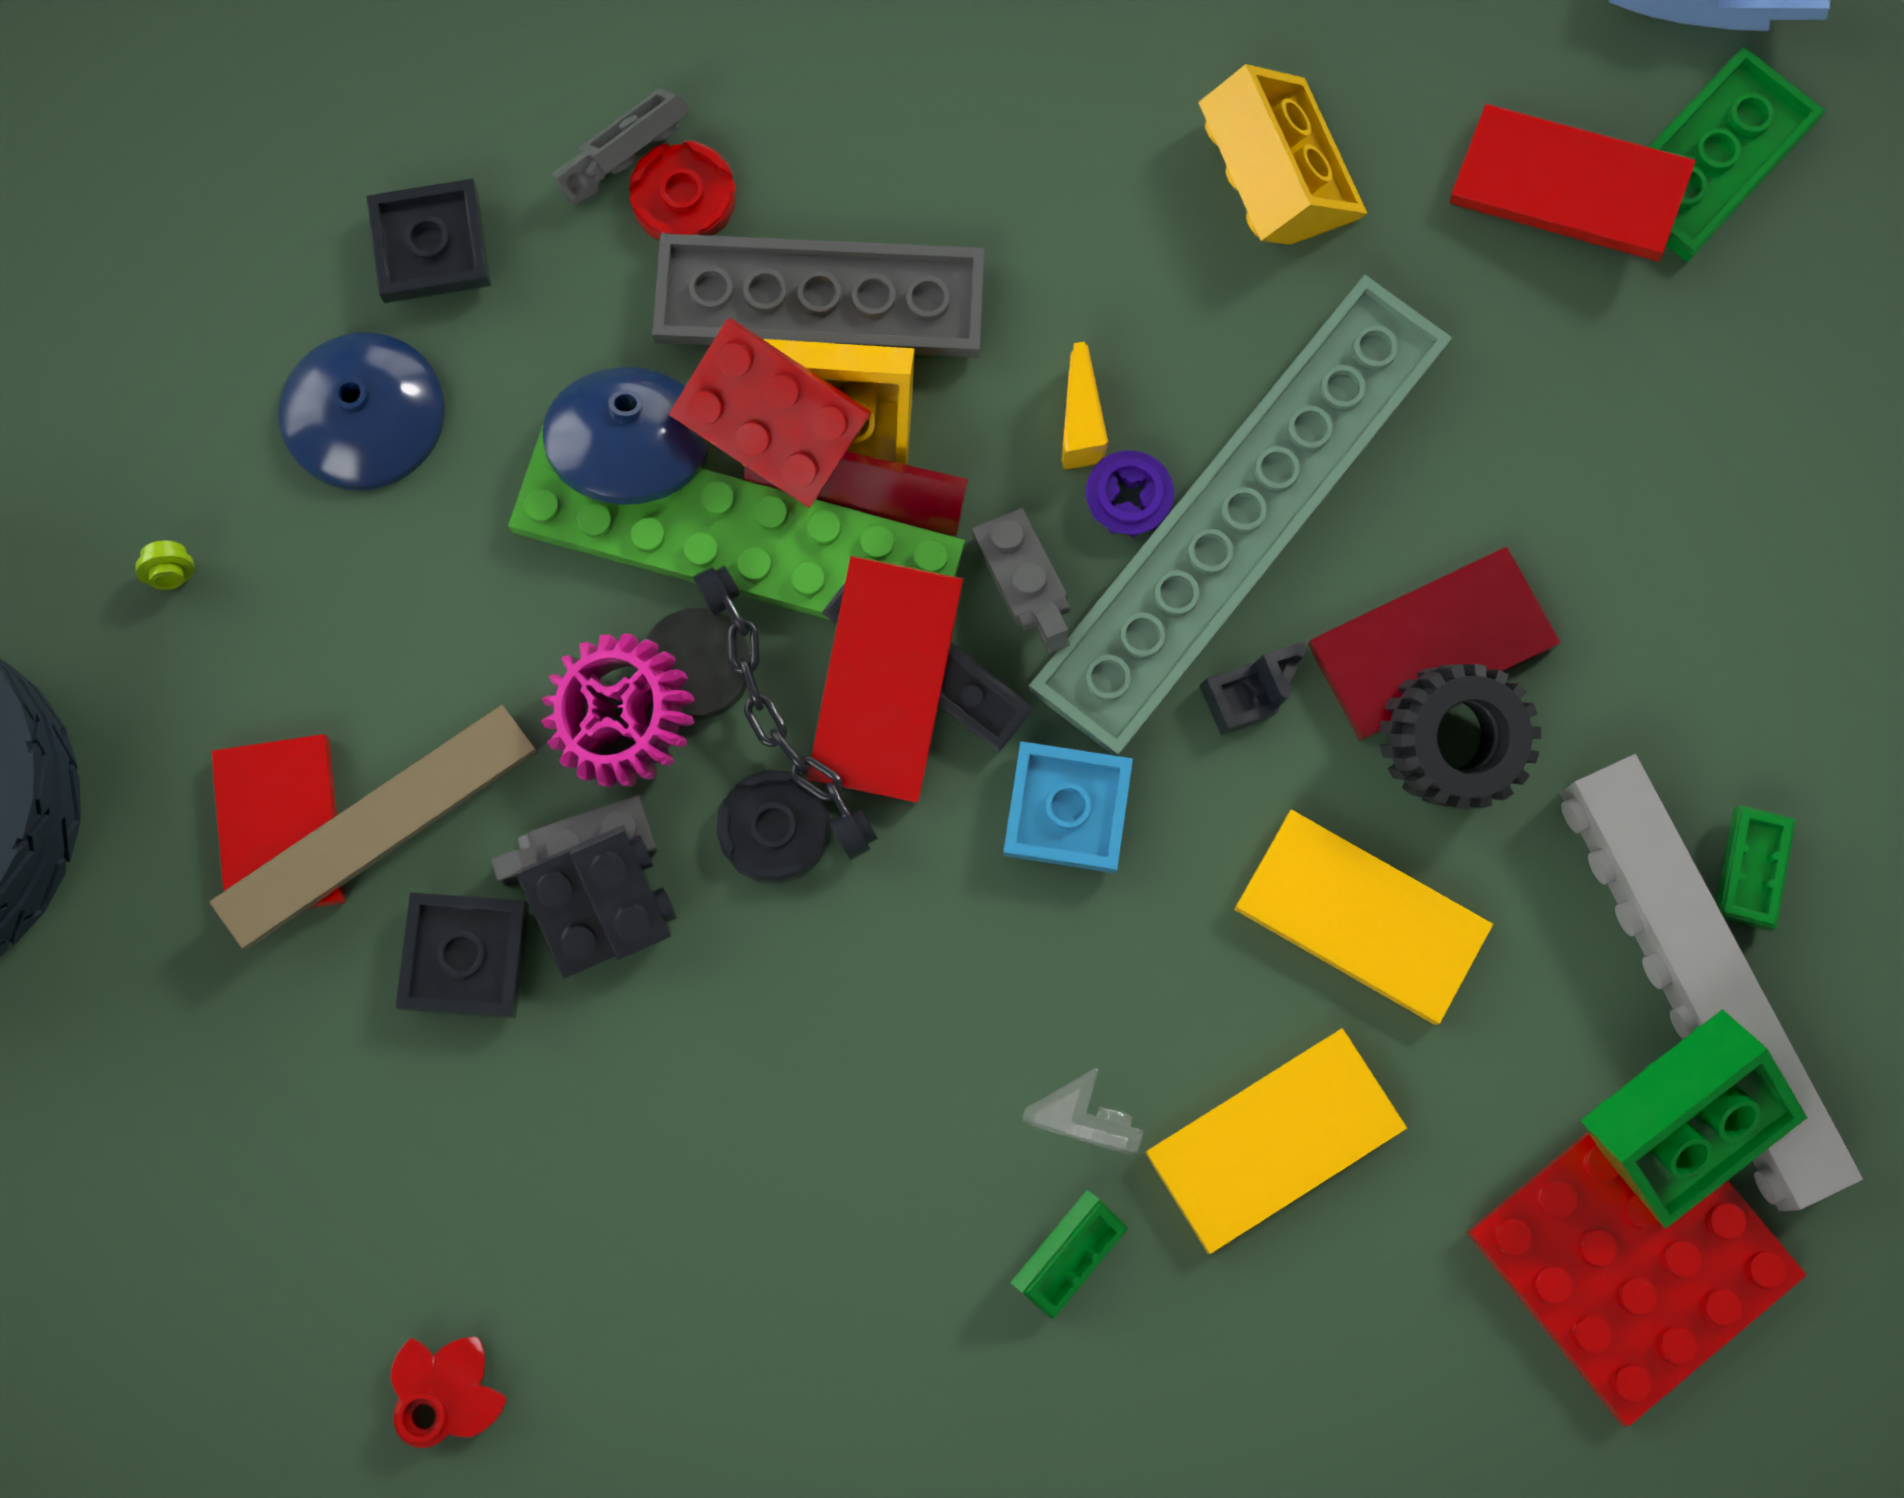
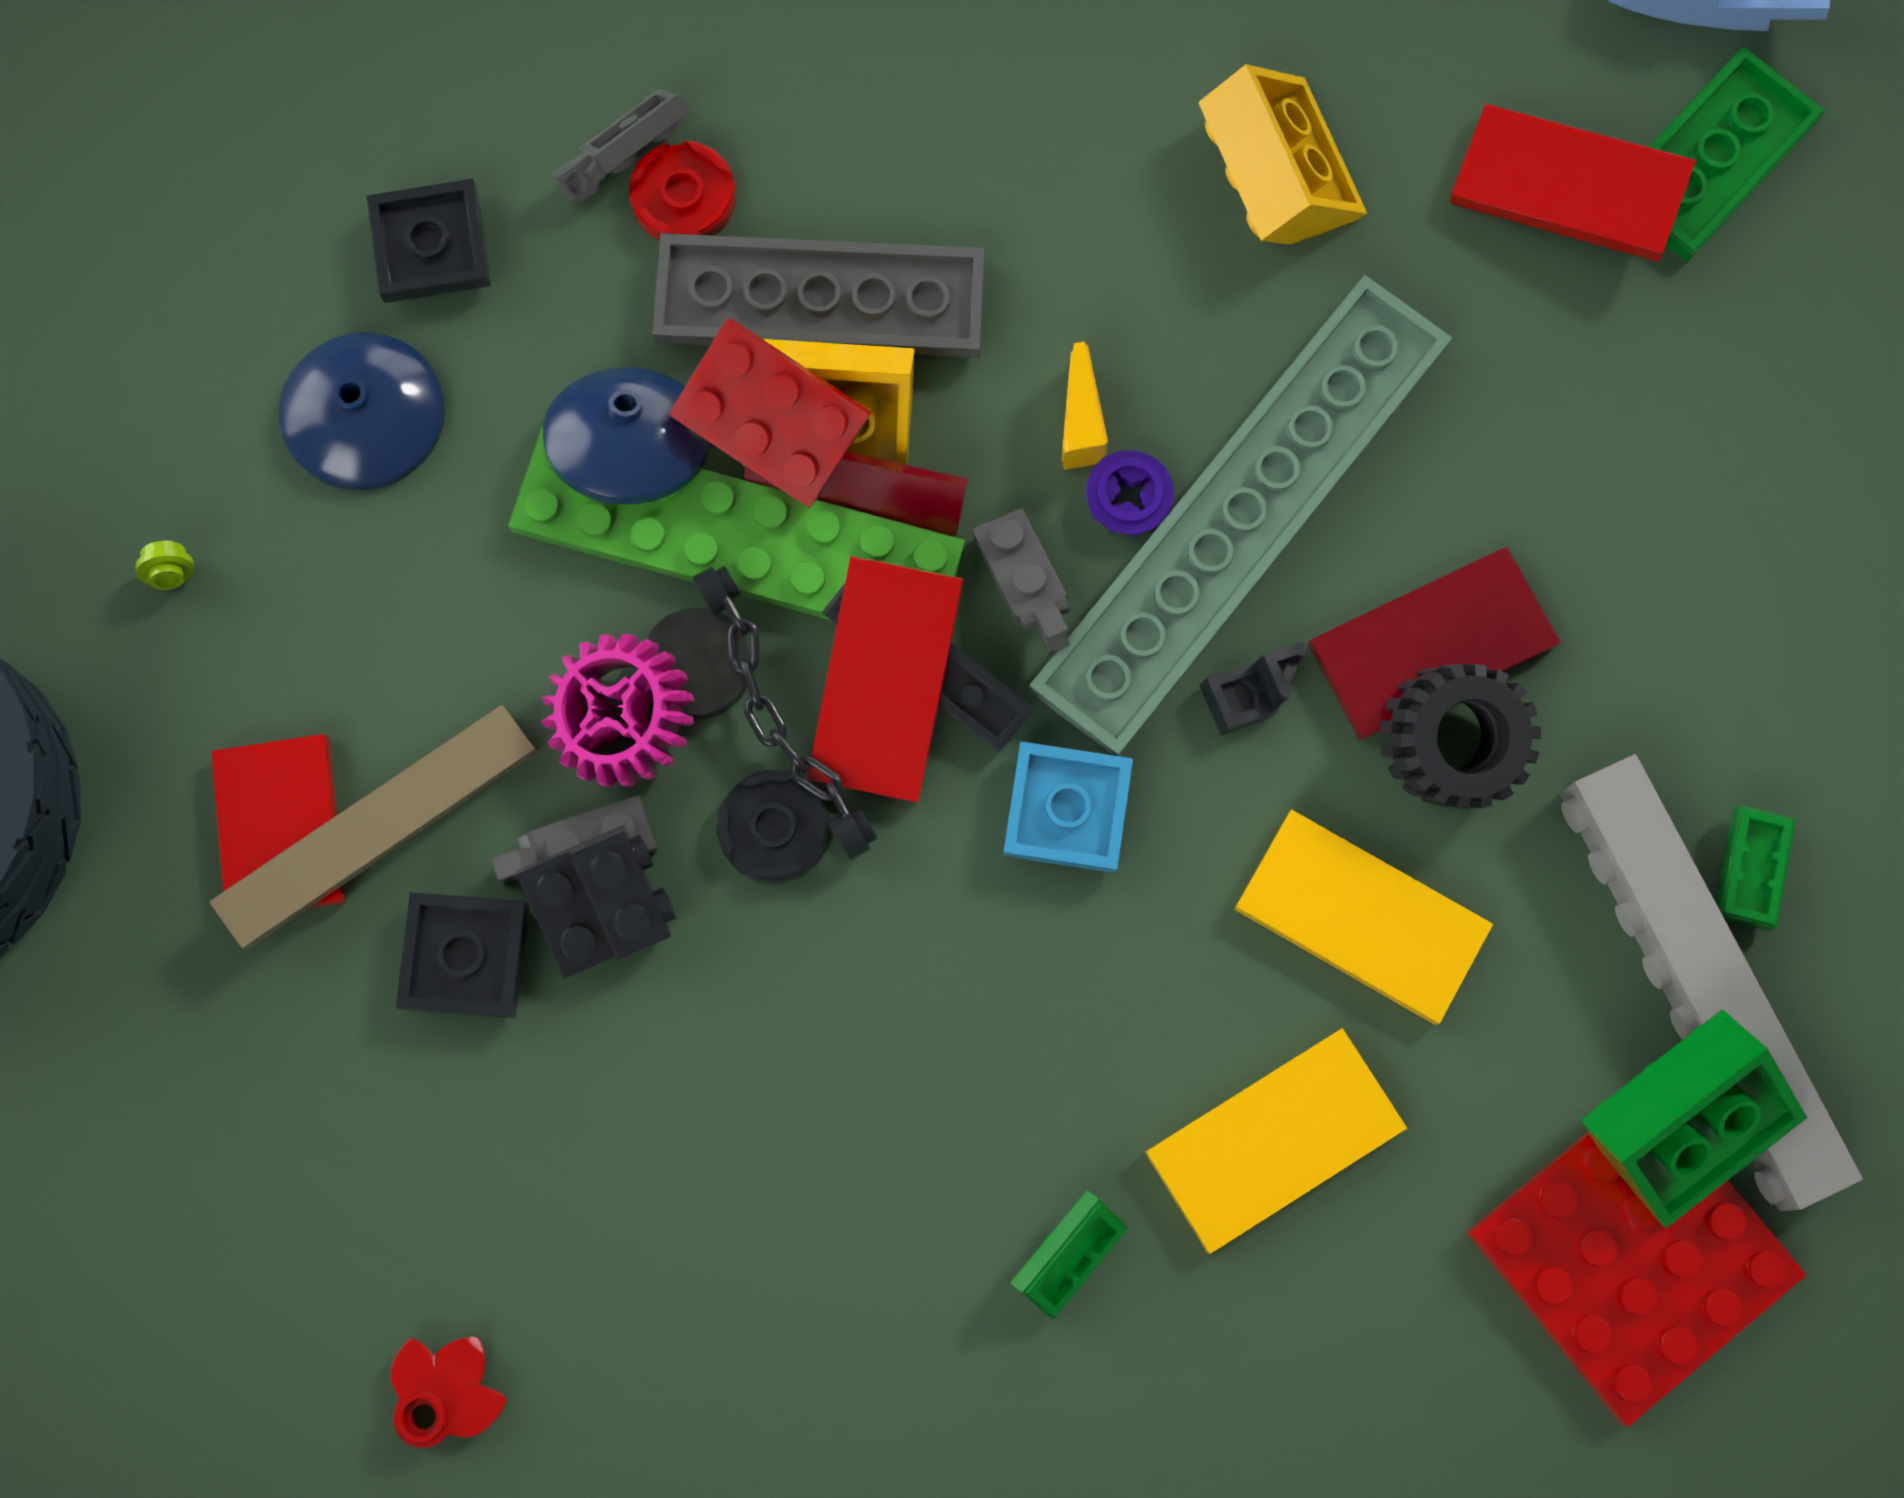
(1066, 1115): clear slope -> none

